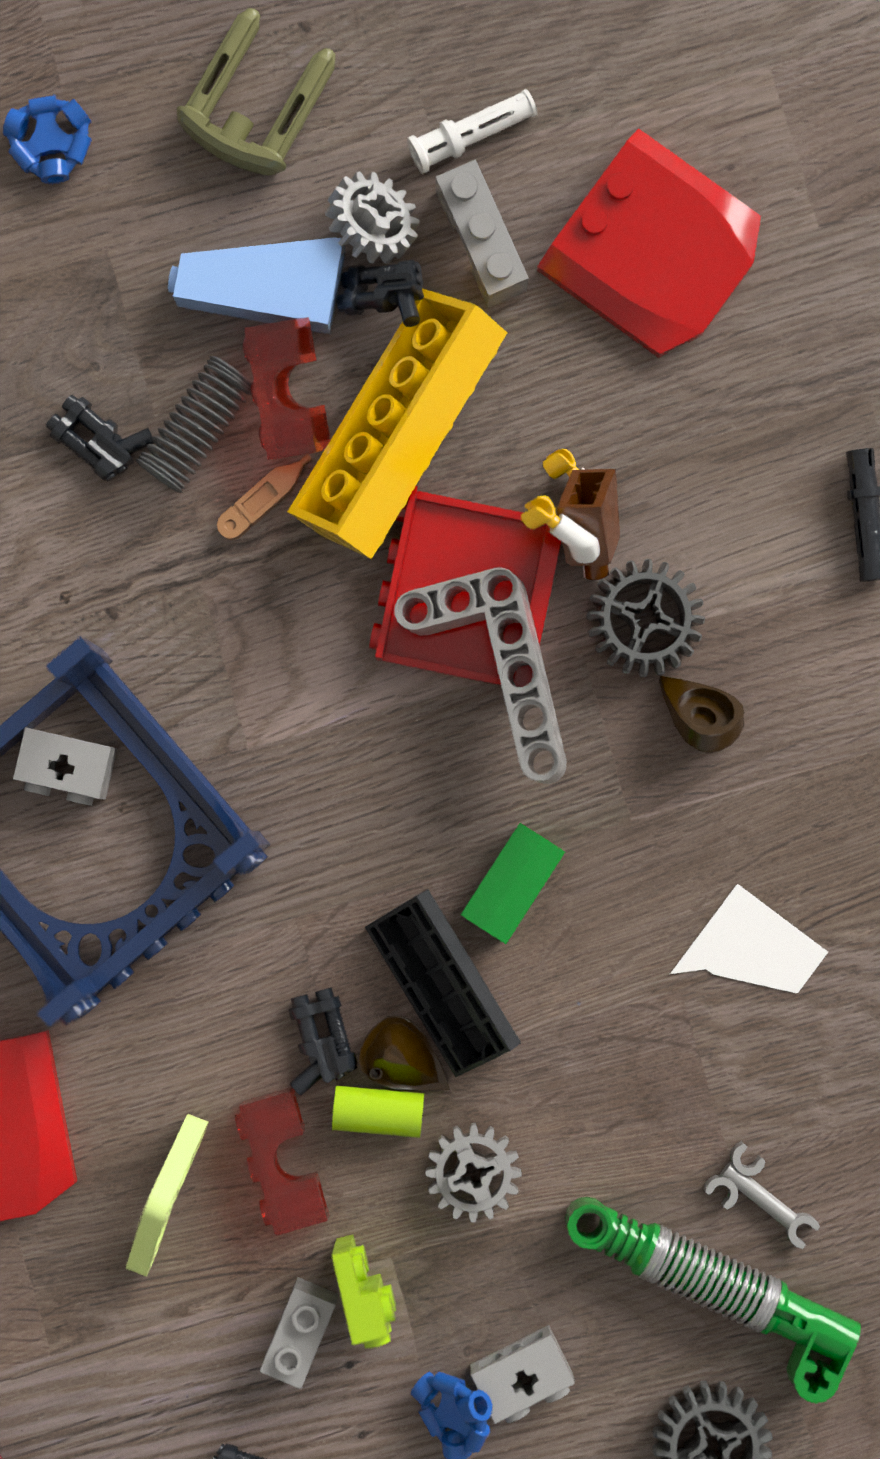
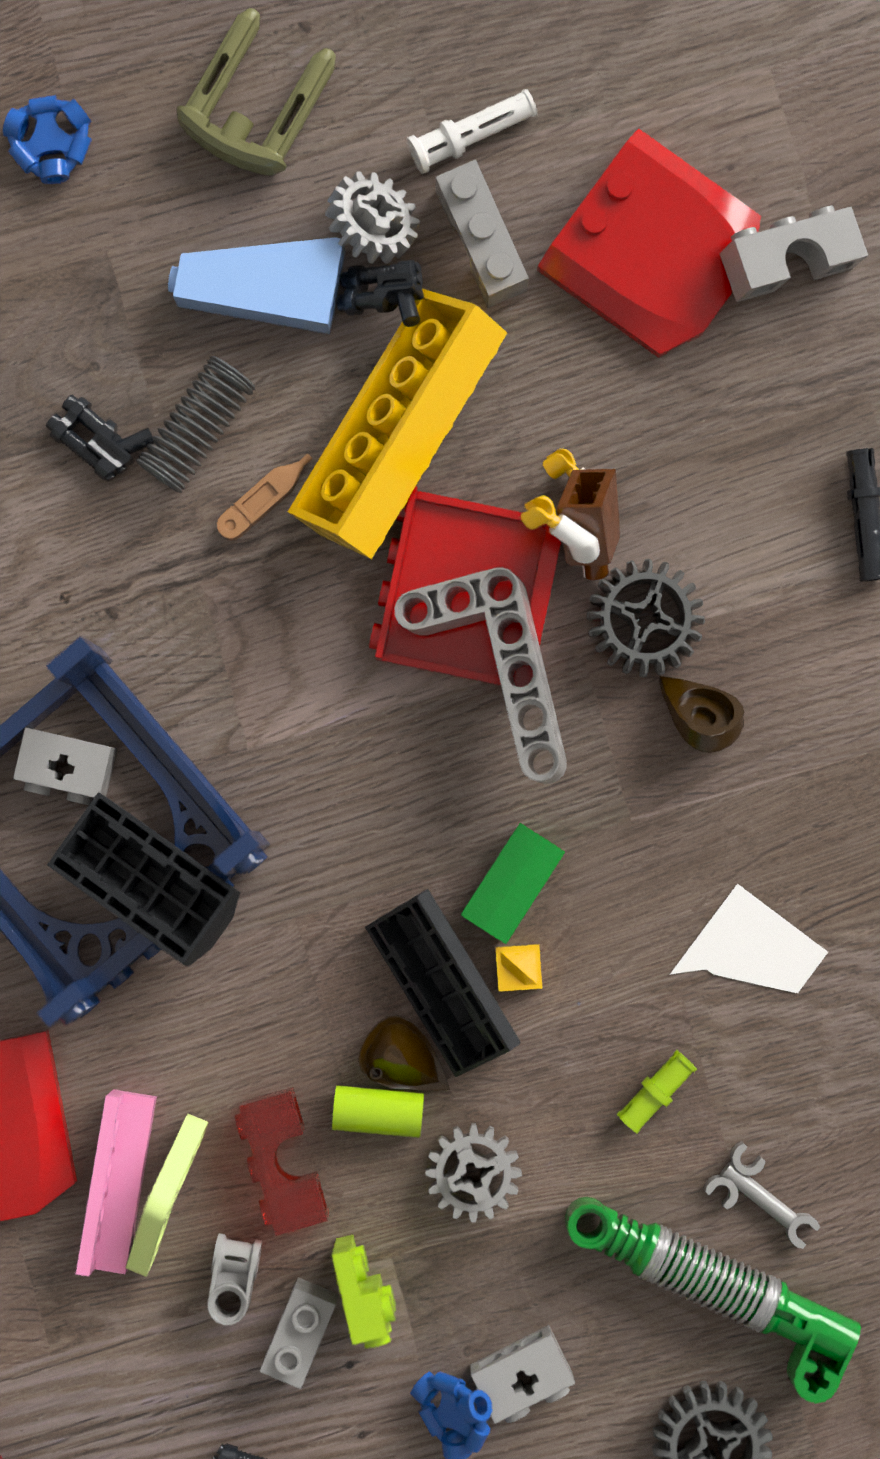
(116, 1182): none -> bright pink fence
(146, 881): none -> black piece
(234, 1270): none -> light grey piece
(274, 353): clear red arch -> none
(328, 1055): black piece -> none
(518, 967): none -> yellow tile
(656, 1091): none -> lime pin
(825, 240): none -> light grey arch

